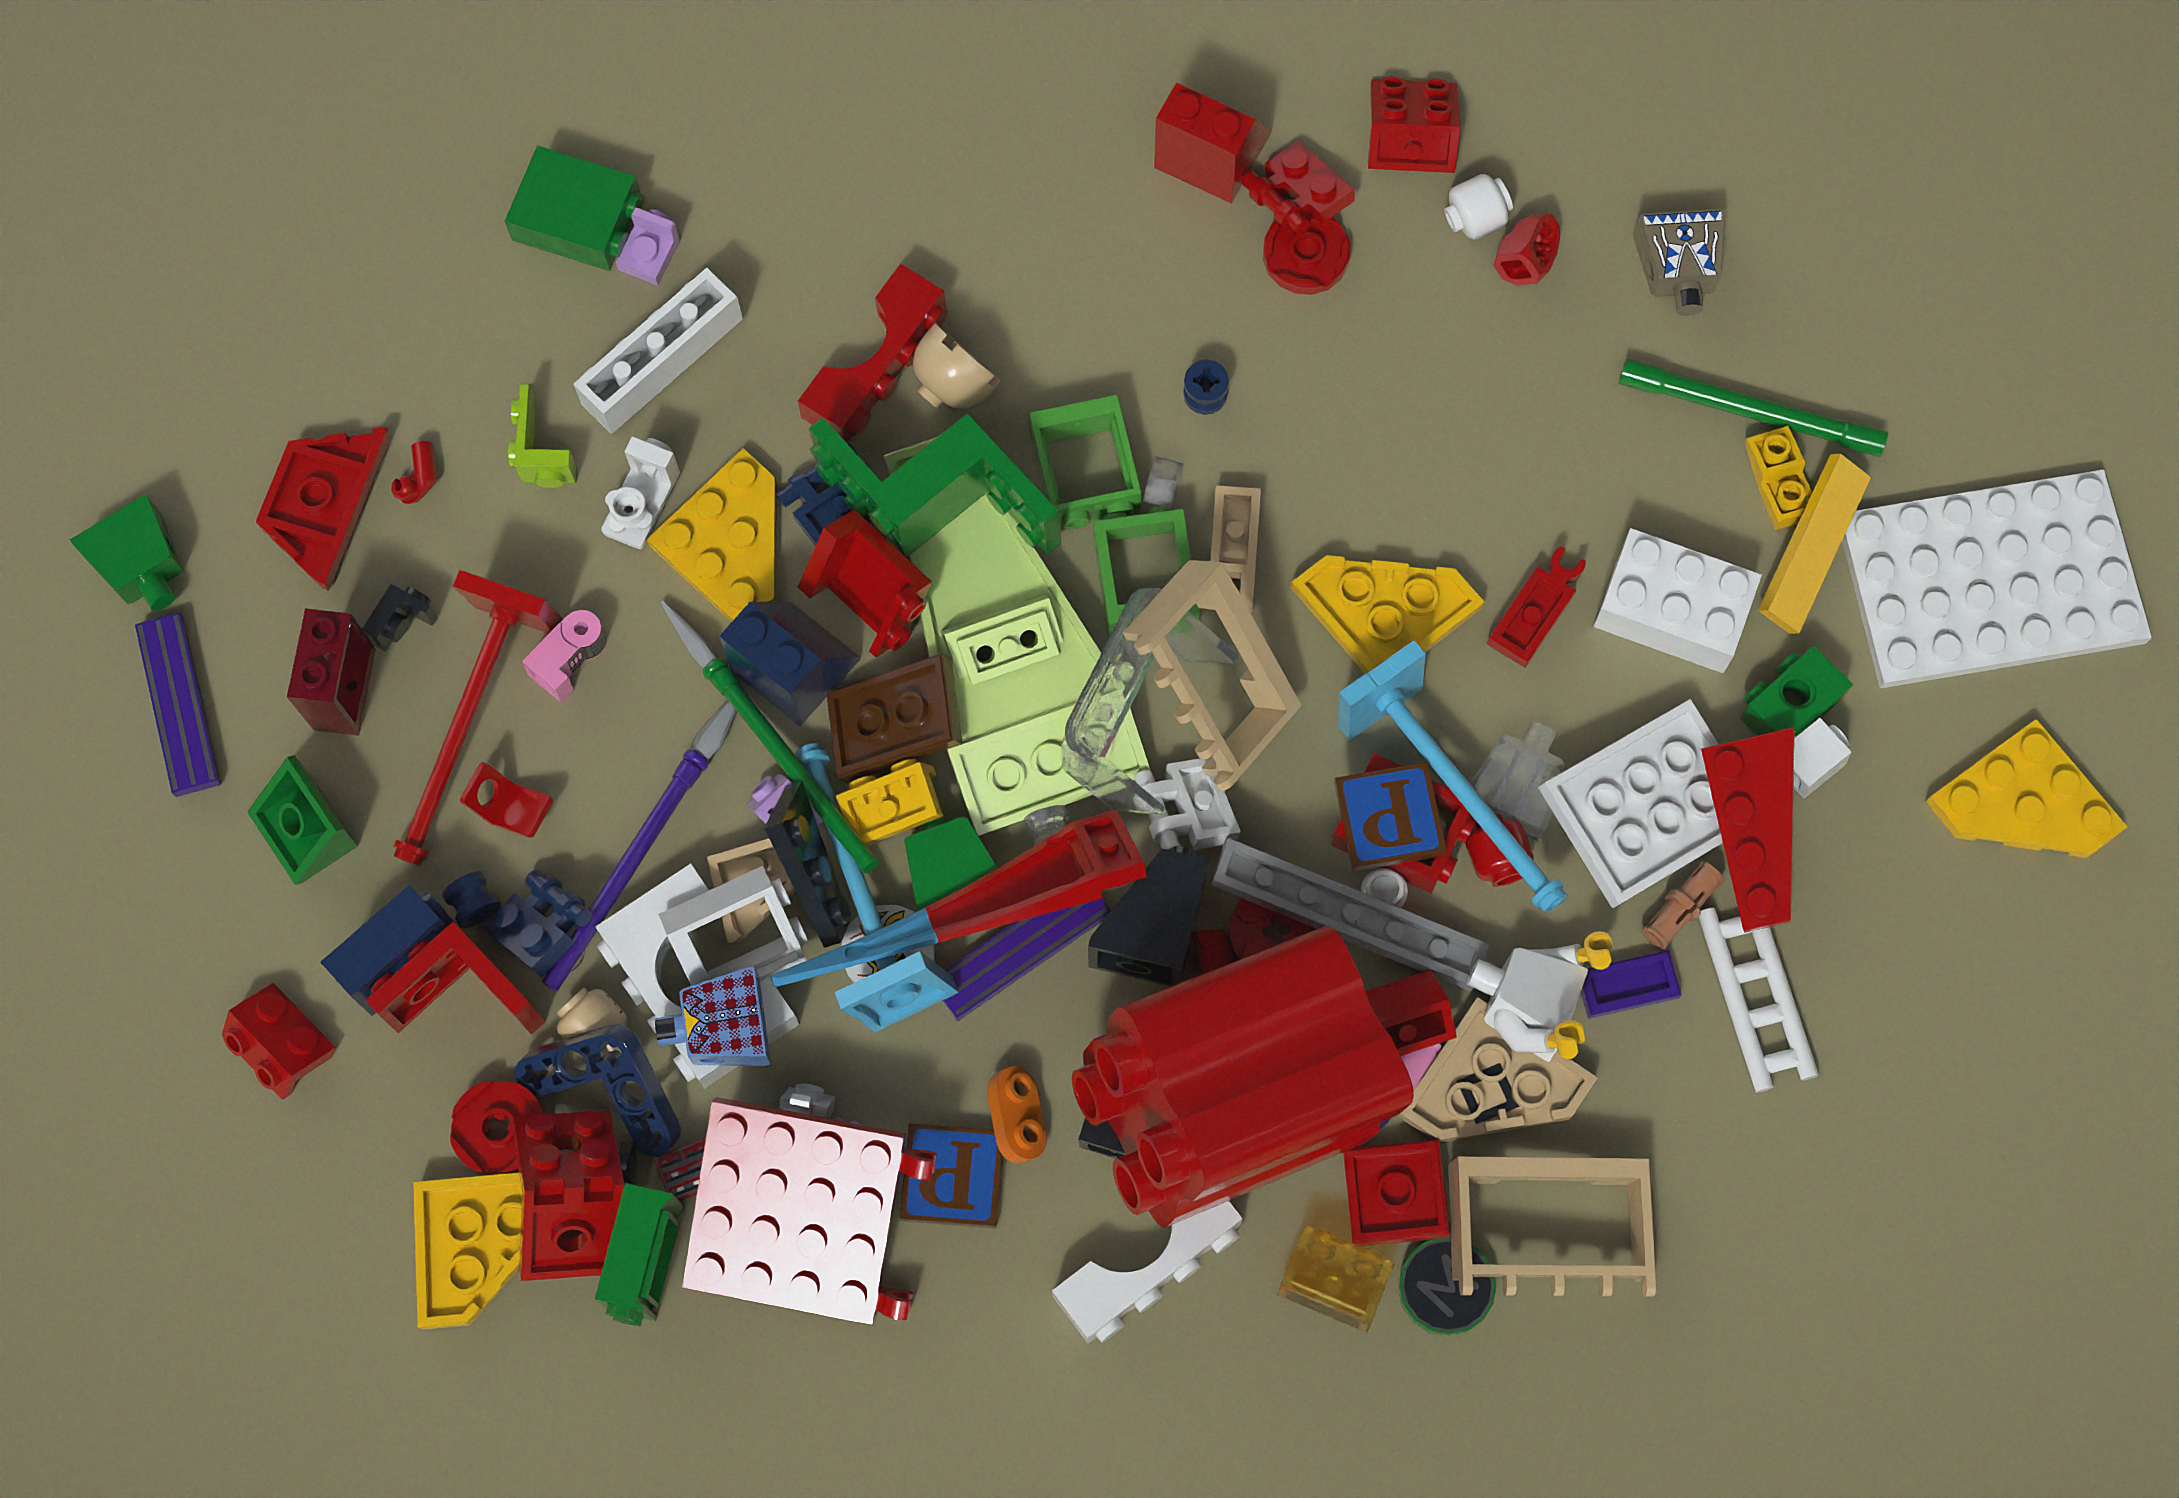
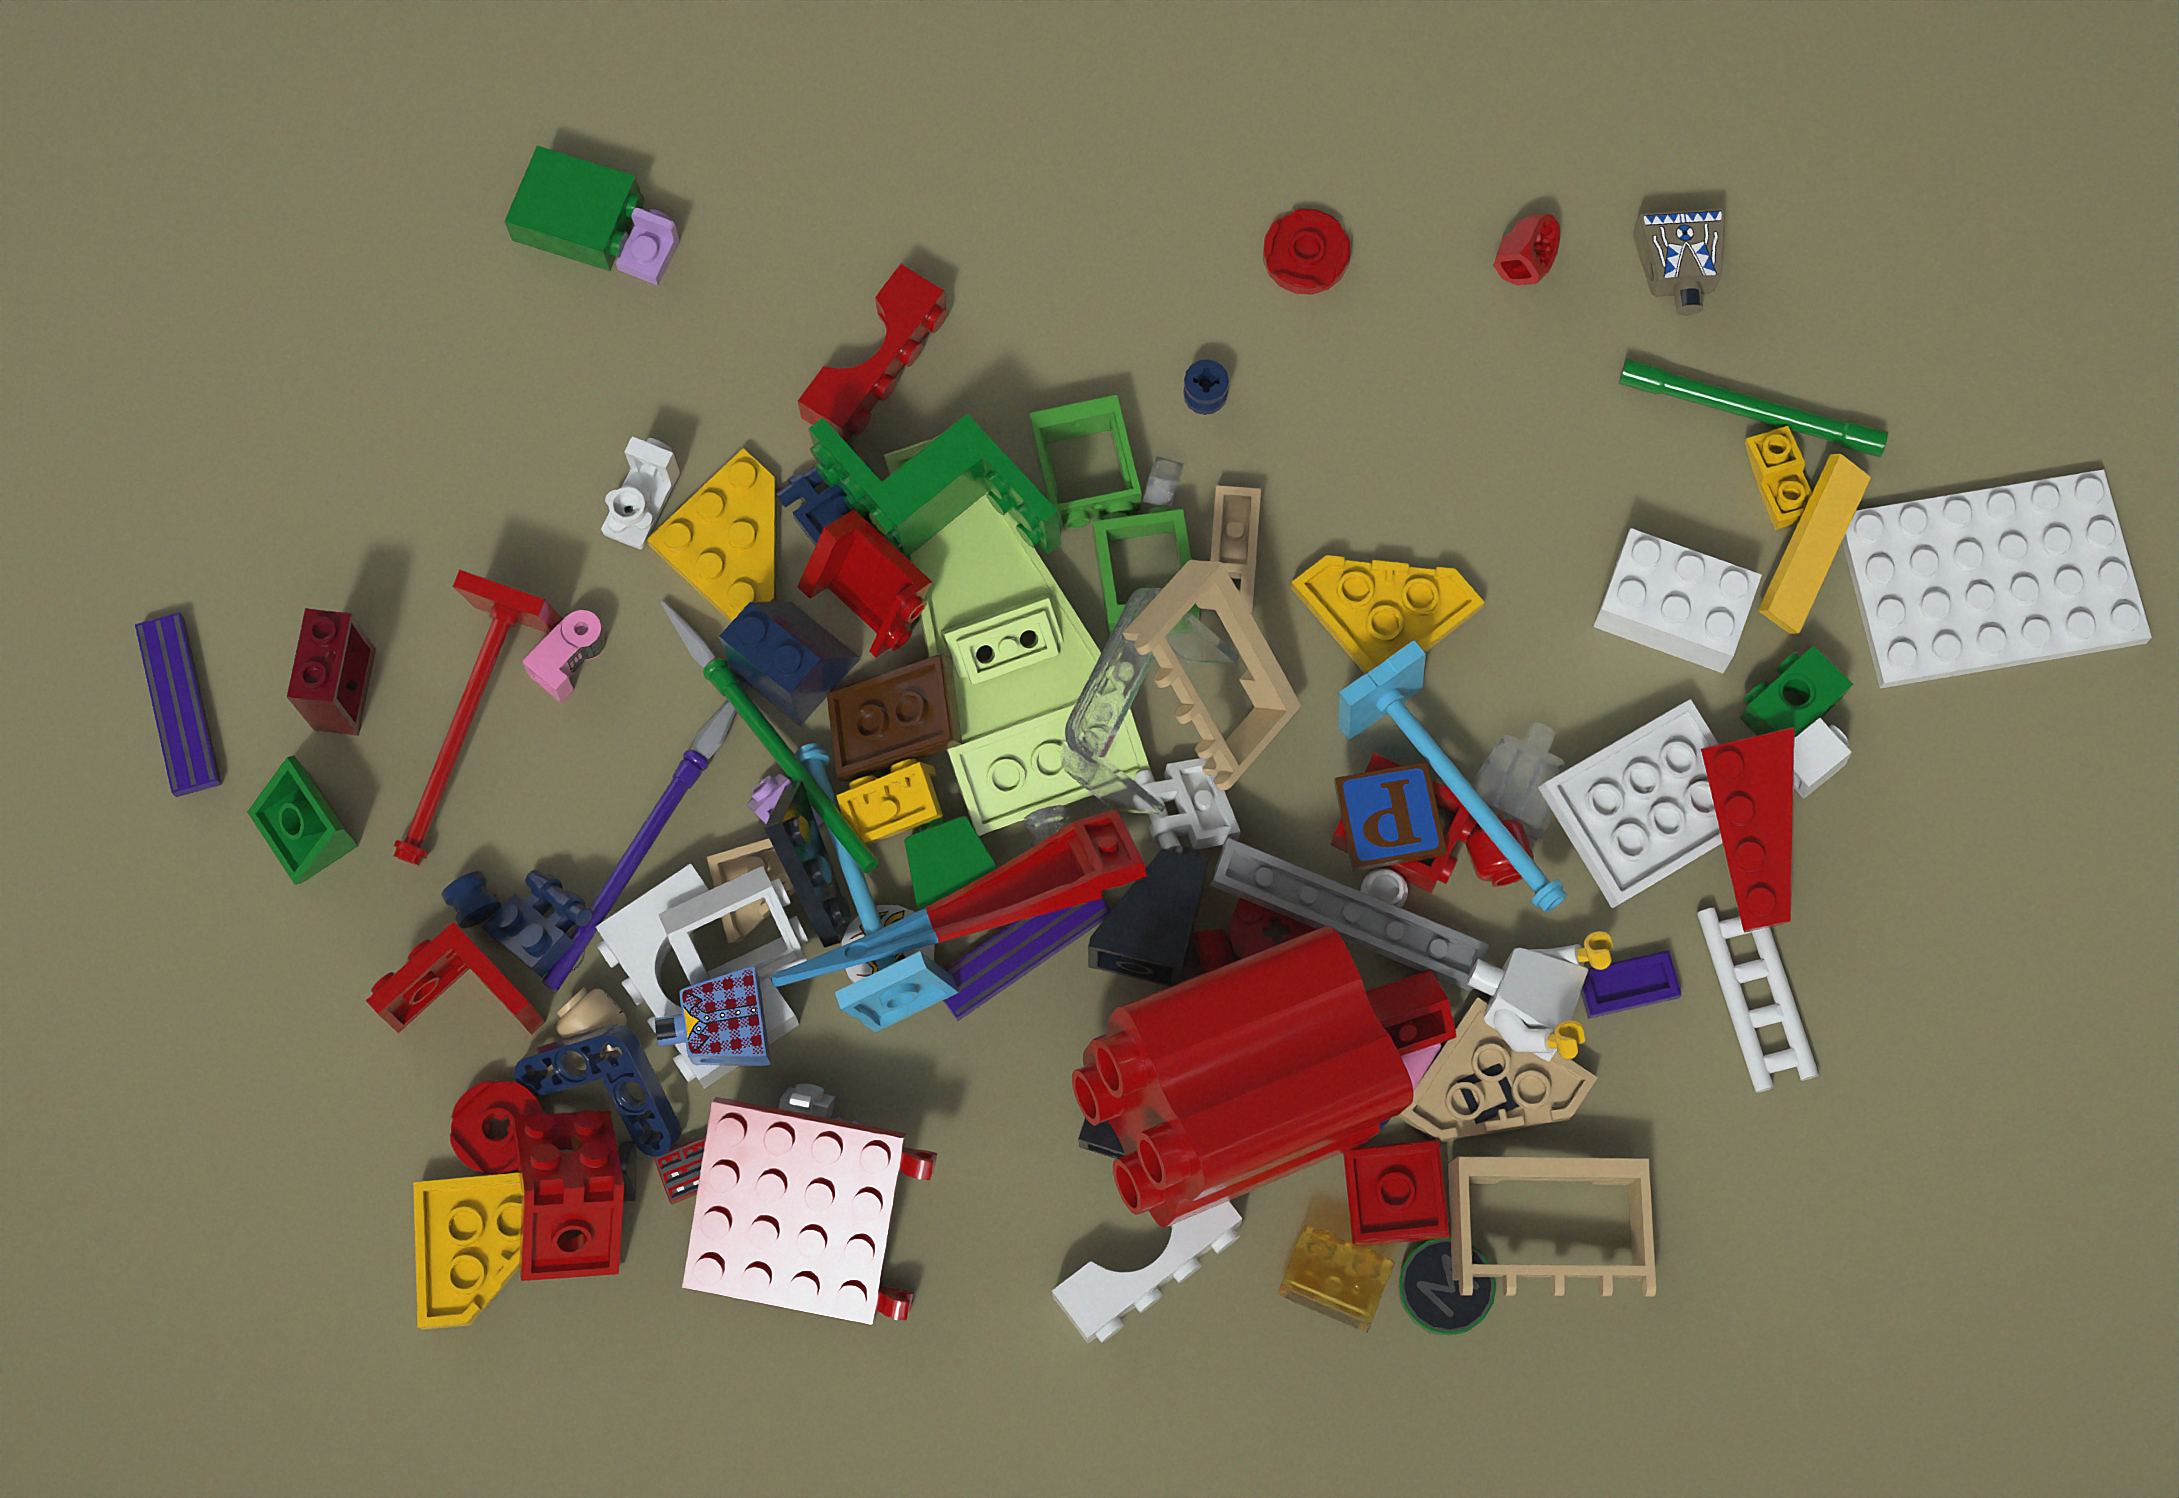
(133, 553): green torso -> none
(275, 1039): red bracket -> none
(320, 497): red wing -> none
(385, 943): dark blue window -> none
(390, 616): black bracket -> none
(421, 479): red arm -> none
(511, 806): red bracket -> none
(539, 466): lime bracket -> none
(639, 1254): green window -> none
(658, 350): white brick -> none
(951, 372): tan cylinder -> none
(964, 1178): tile -> none
(1015, 1113): orange plate -> none
(1206, 142): red slope -> none
(1306, 180): red plate -> none
(1413, 125): red bracket -> none
(1478, 206): white head -> none
(1535, 610): red plate -> none
(1682, 905): nougat pin -> none
(2028, 799): yellow plate -> none

